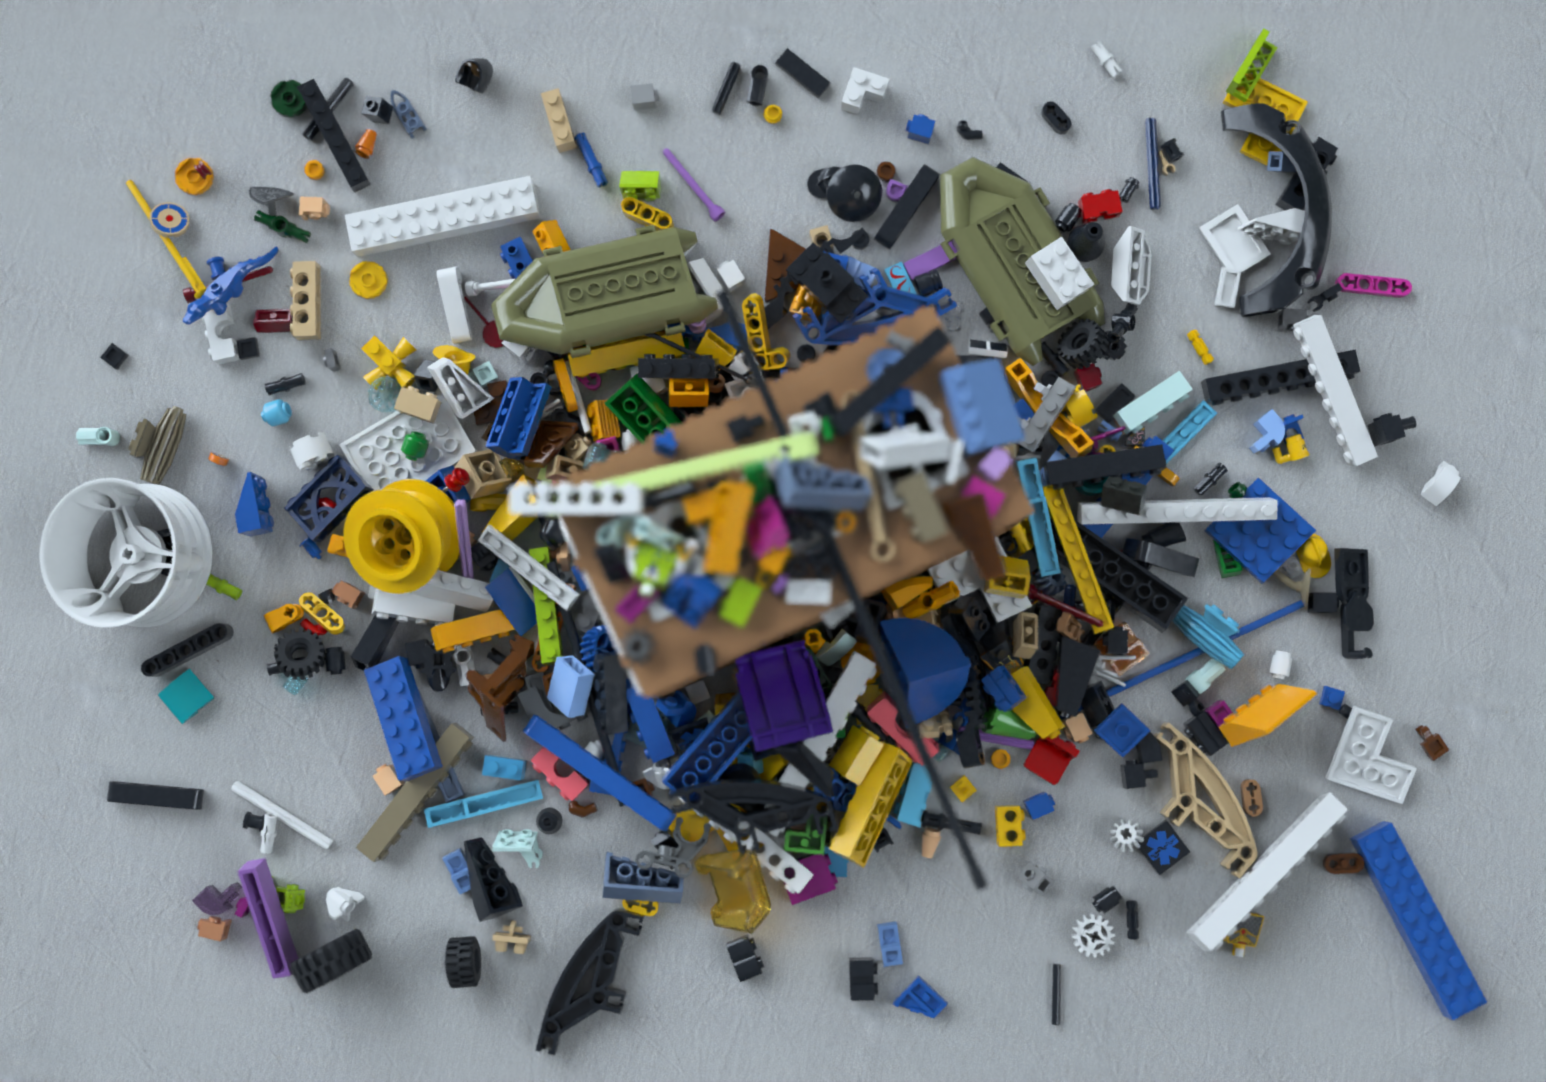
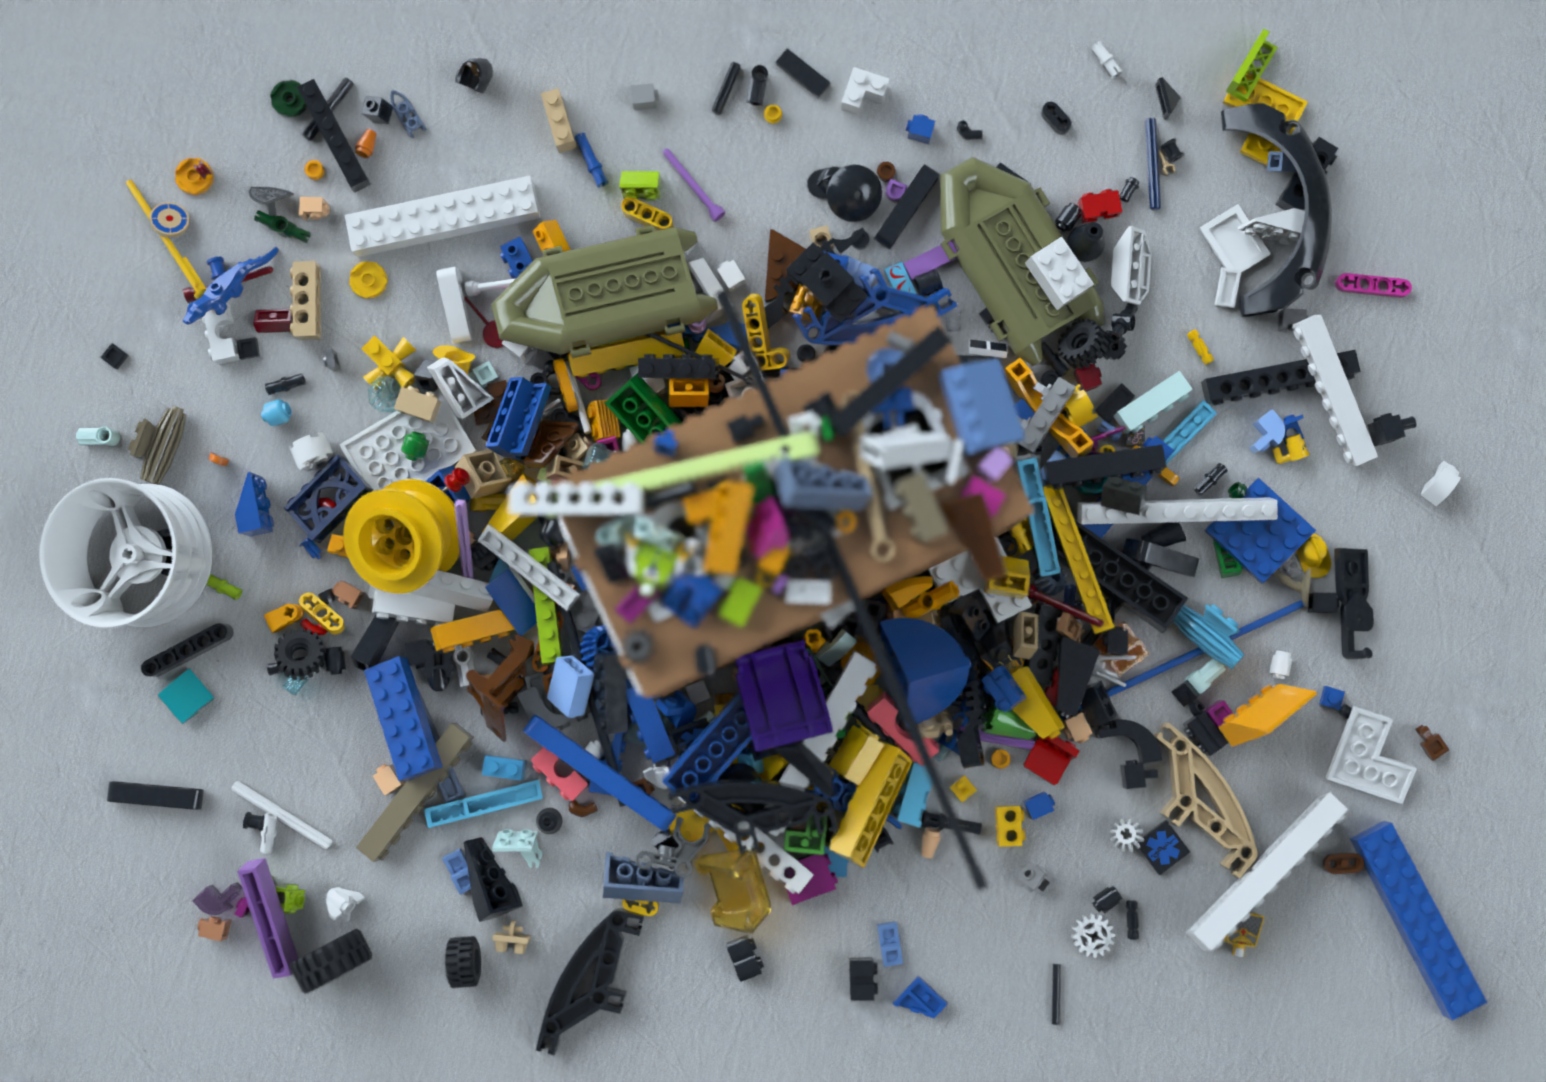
(1122, 730): blue tile -> none
(1167, 97): none -> black slope
(1256, 797): medium nougat beam -> none
(1329, 295): black plate -> none

